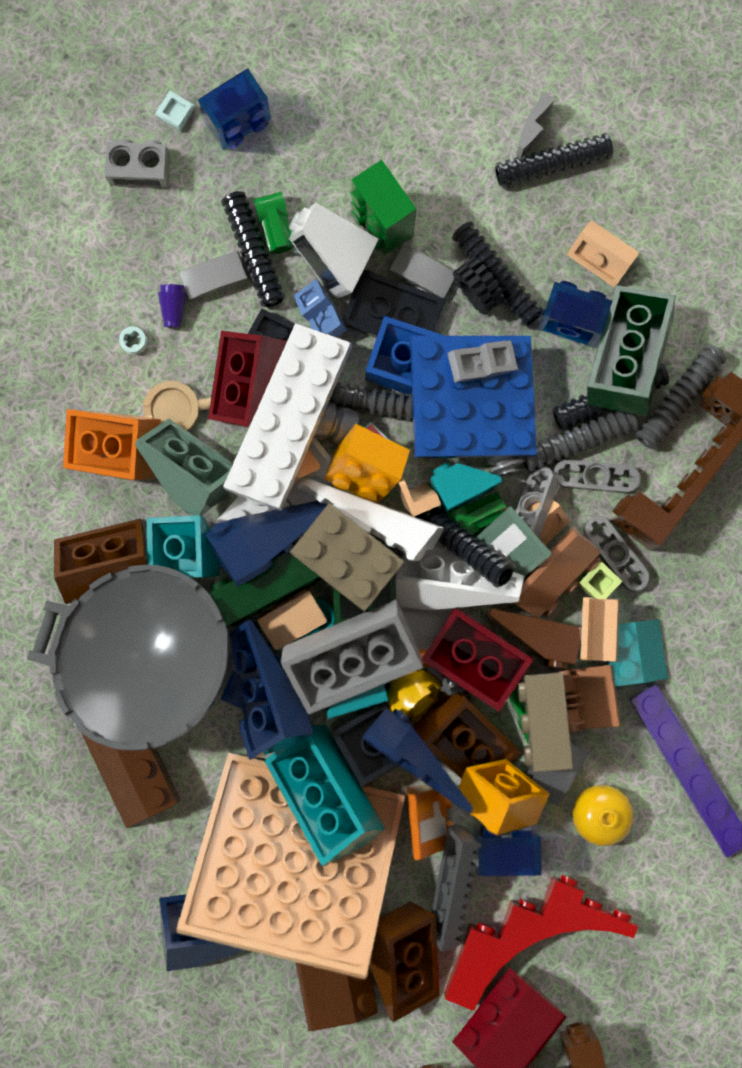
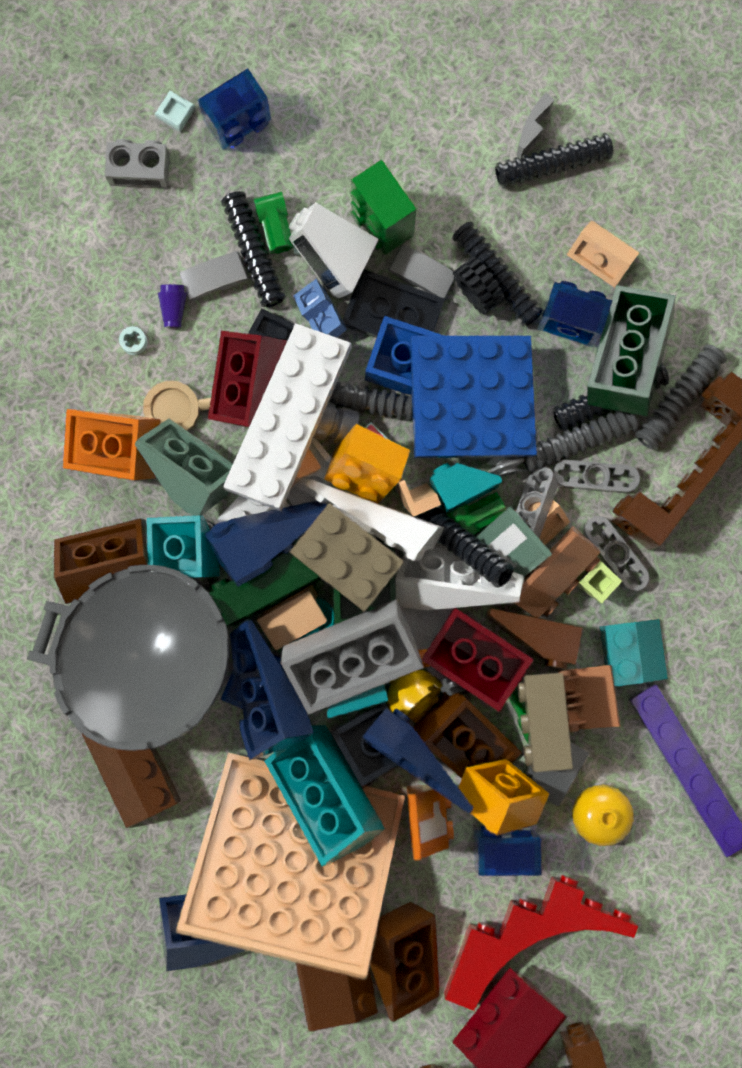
(453, 885): dark grey gear -> none
(482, 361): light grey slope -> none
(600, 629): light nougat panel -> none

